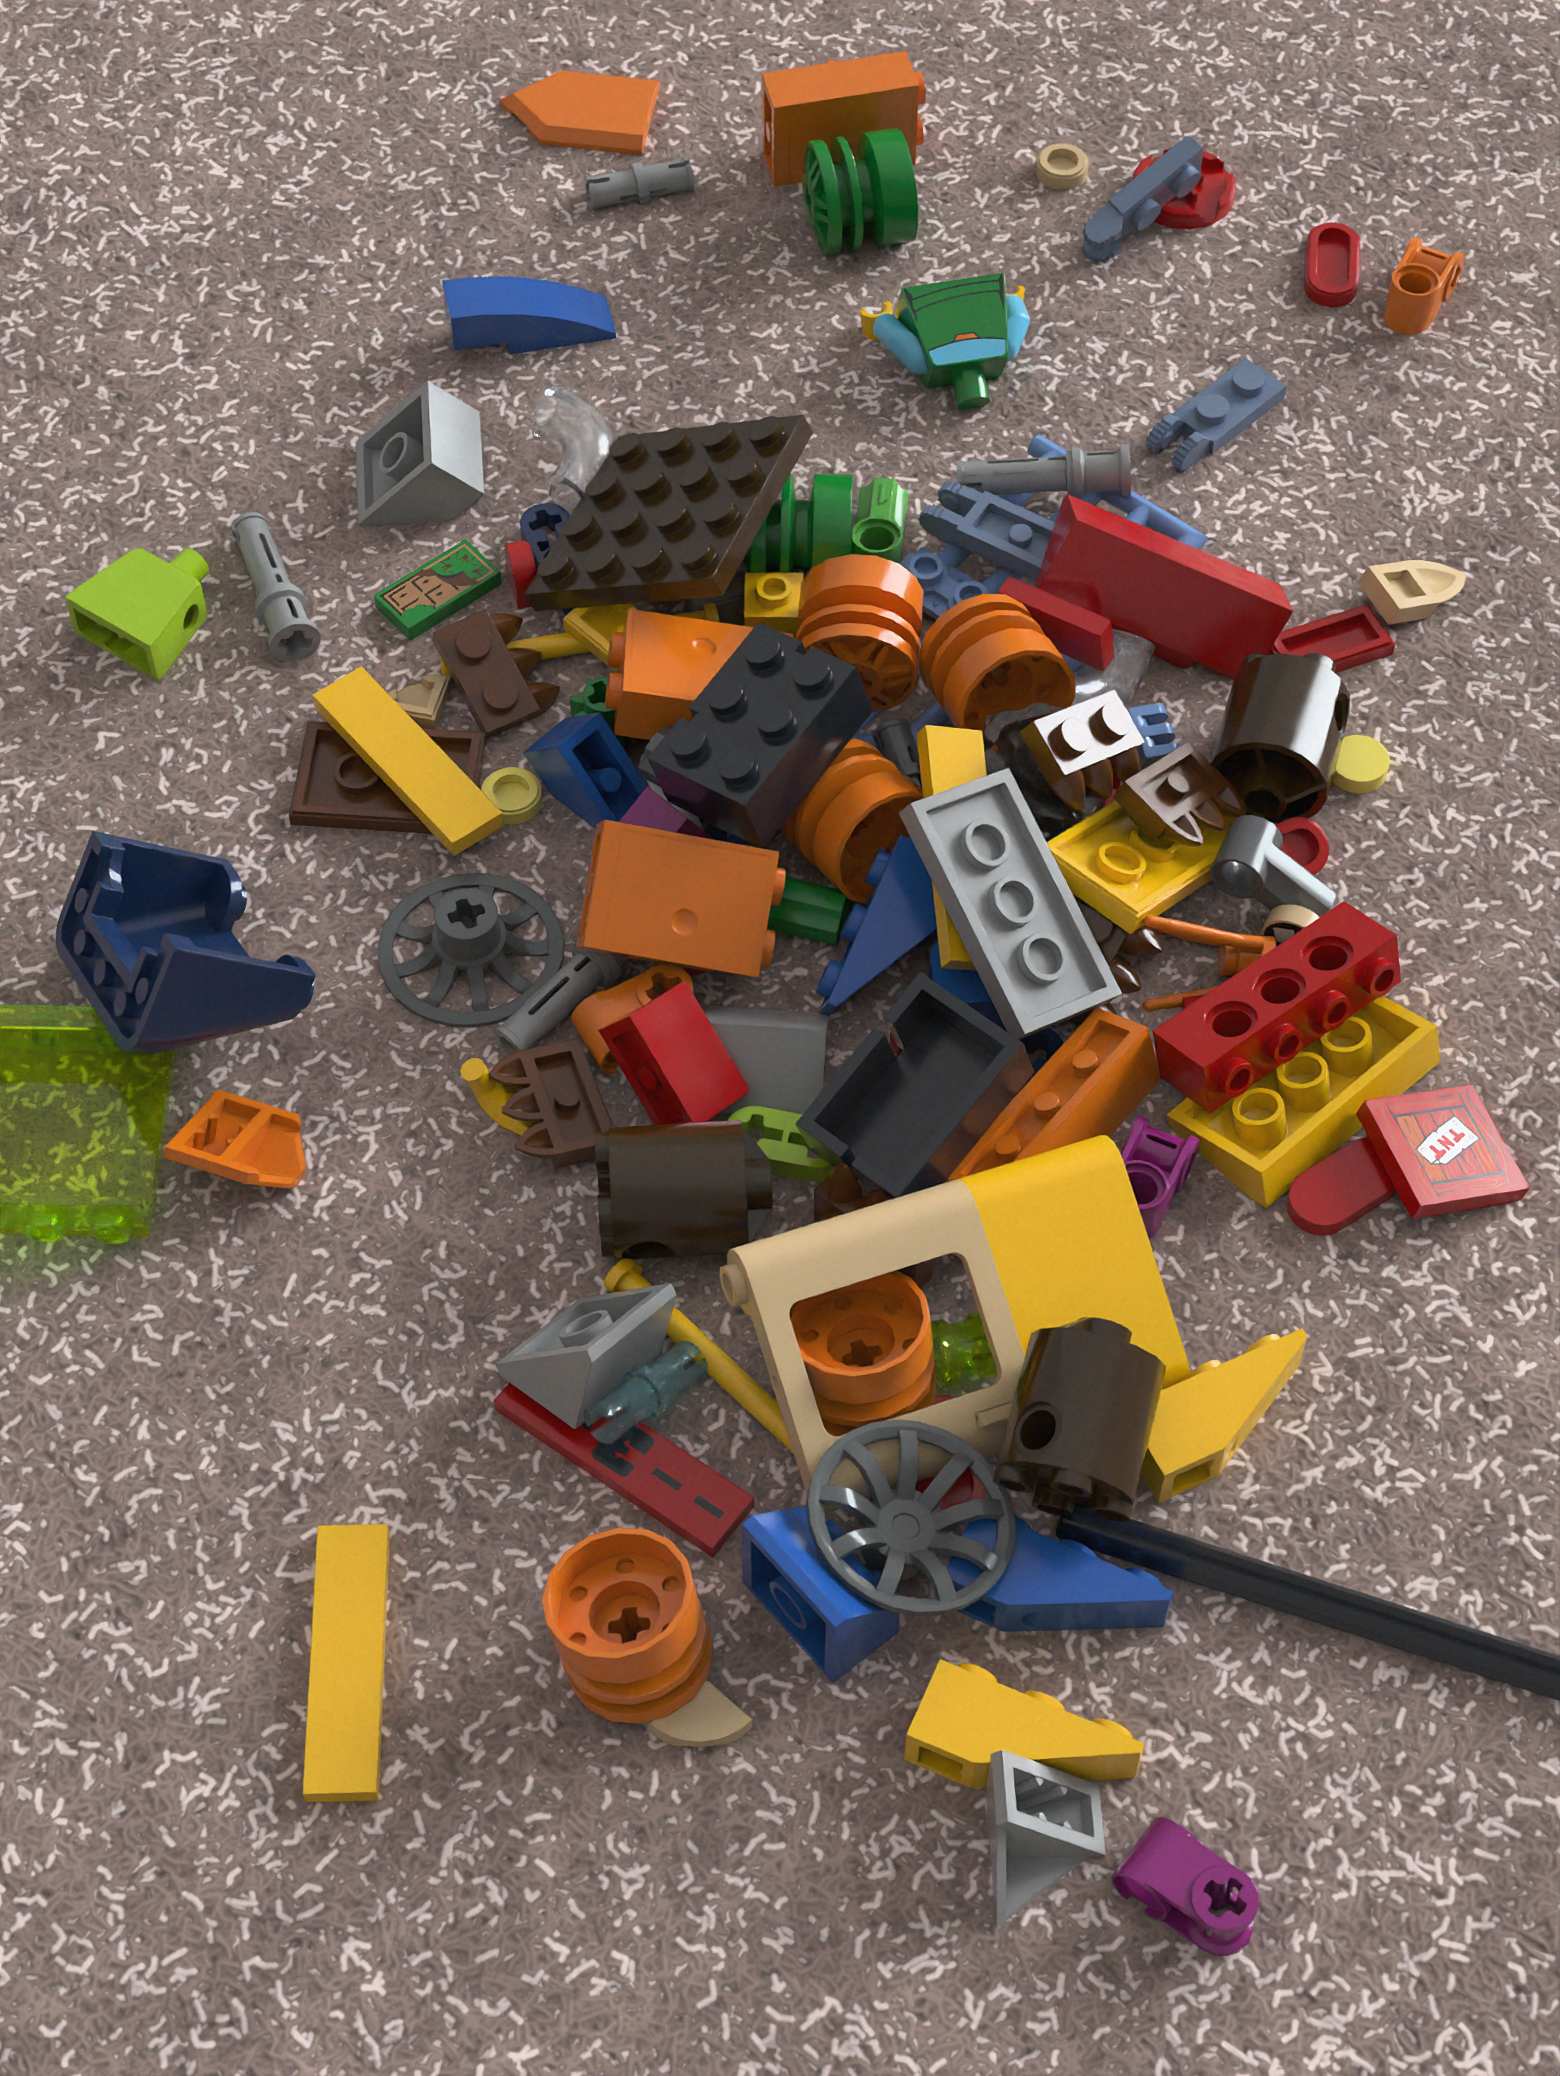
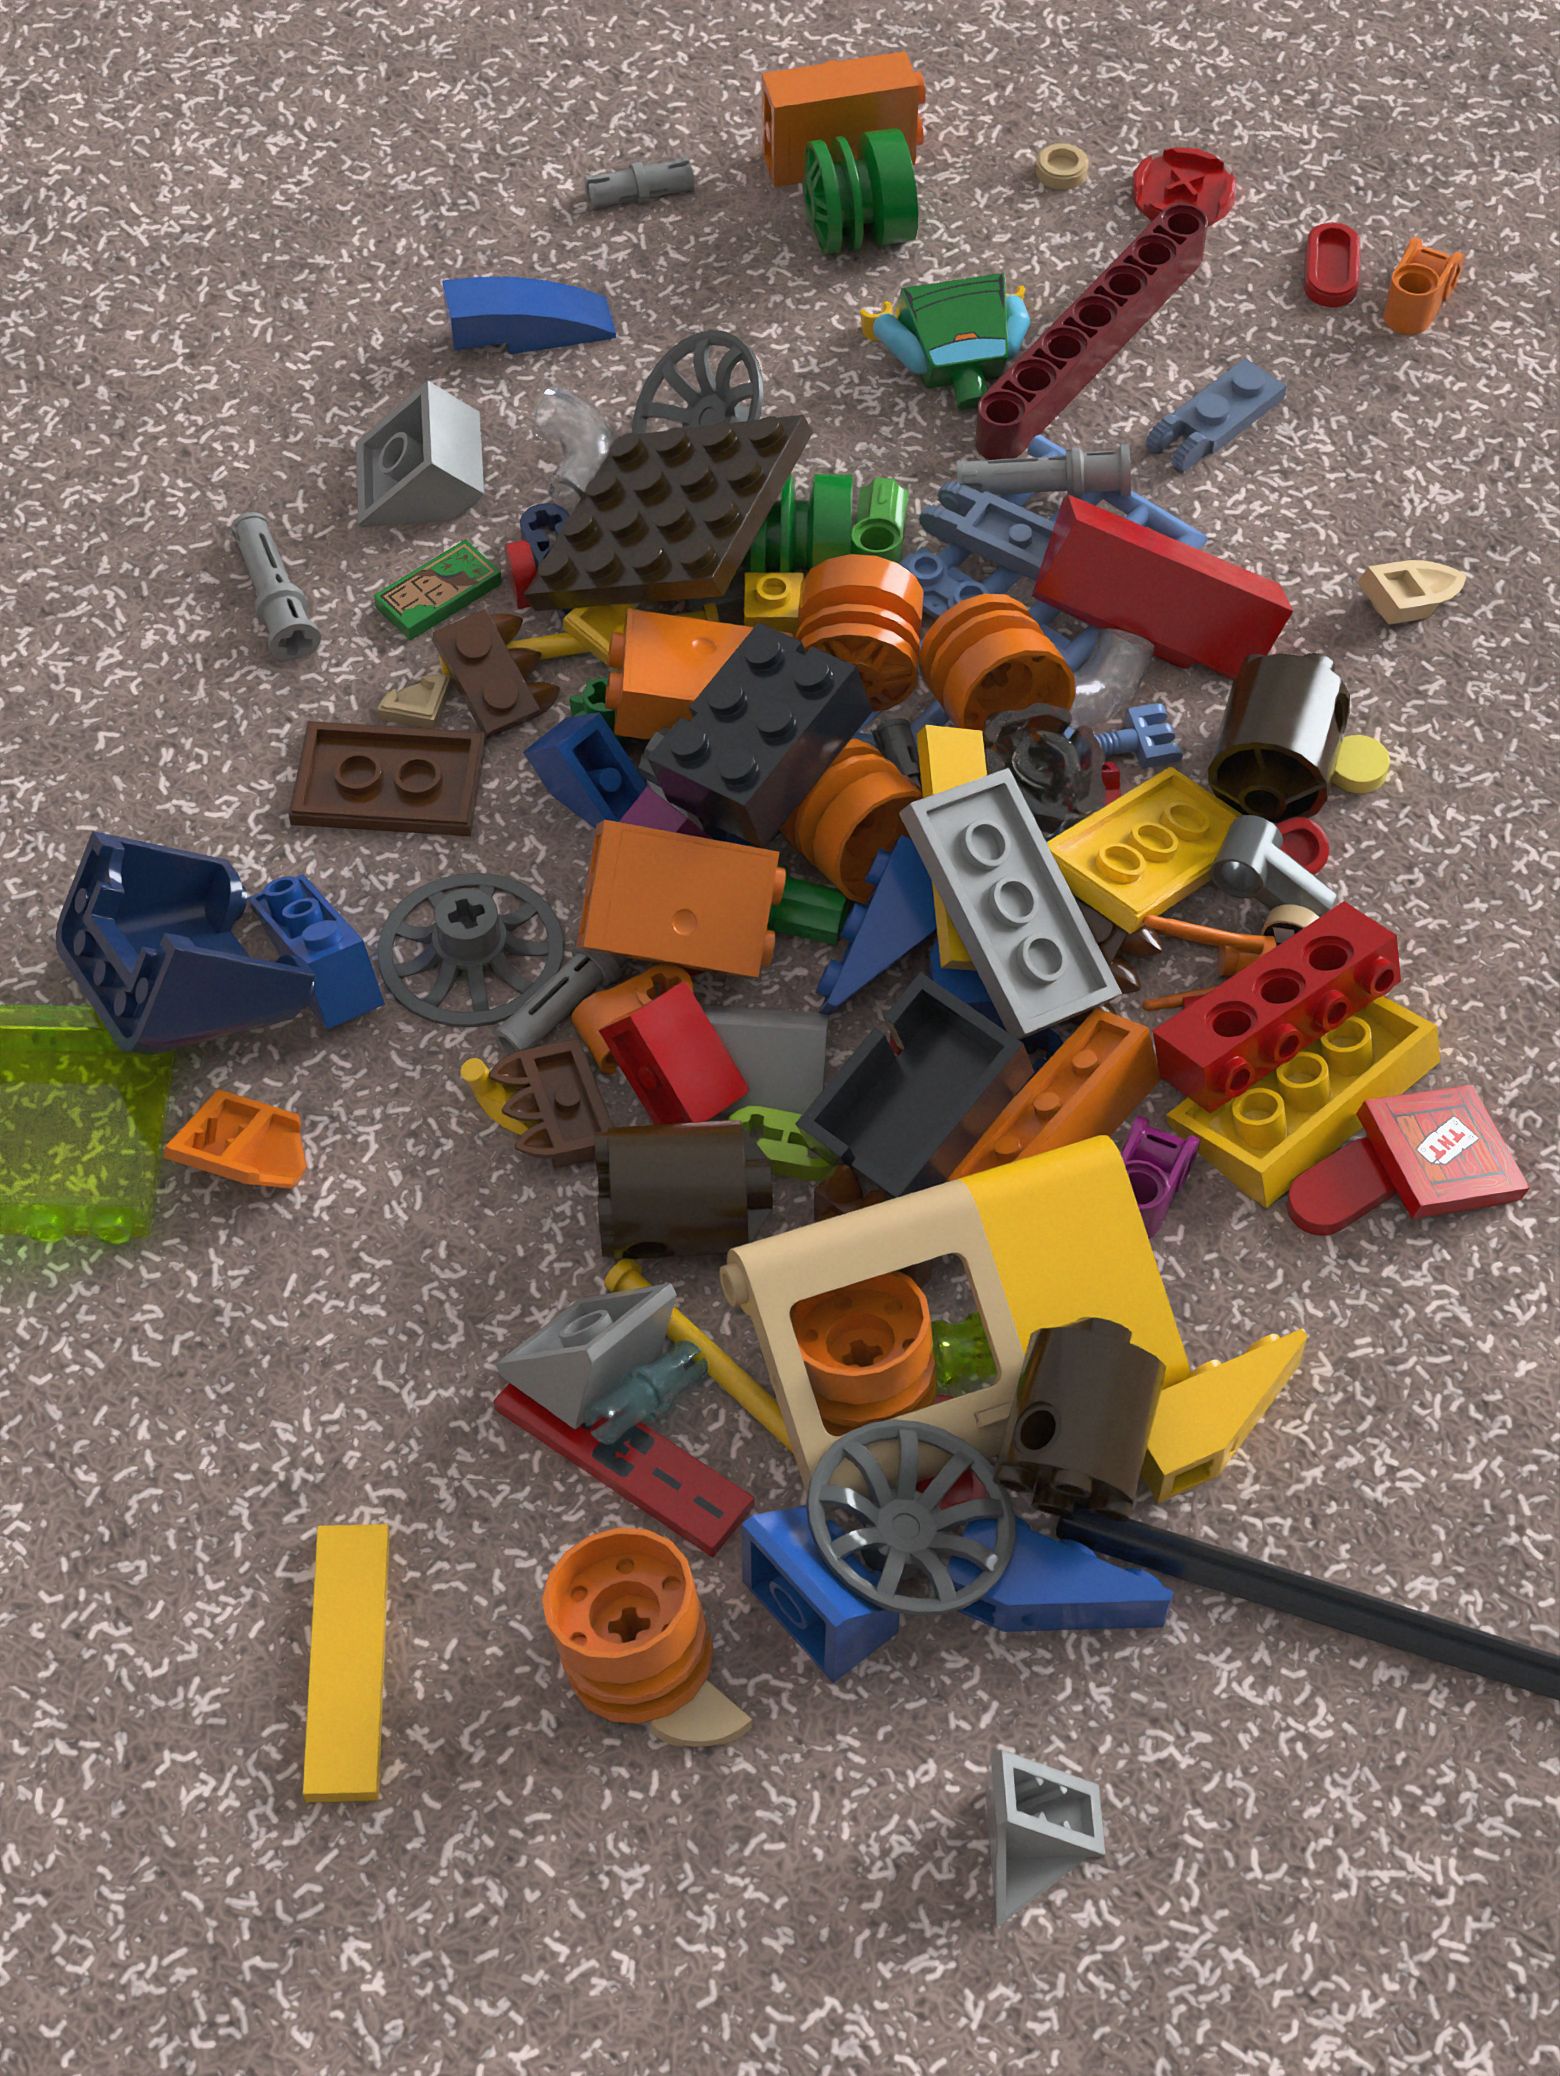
(142, 608): lime torso -> none
(309, 927): none -> blue slope
(408, 761): yellow tile -> none
(514, 793): light yellow tile -> none
(587, 111): orange tile -> none
(716, 399): none -> dark grey wheel
(972, 1716): yellow slope -> none
(1068, 626): red tile -> none
(1085, 747): reddish brown plate -> none
(1090, 332): none -> dark red beam
(1142, 200): sand blue hinge -> none
(1180, 797): reddish brown plate -> none
(1182, 1882): magenta piece -> none
(1345, 638): red tile -> none

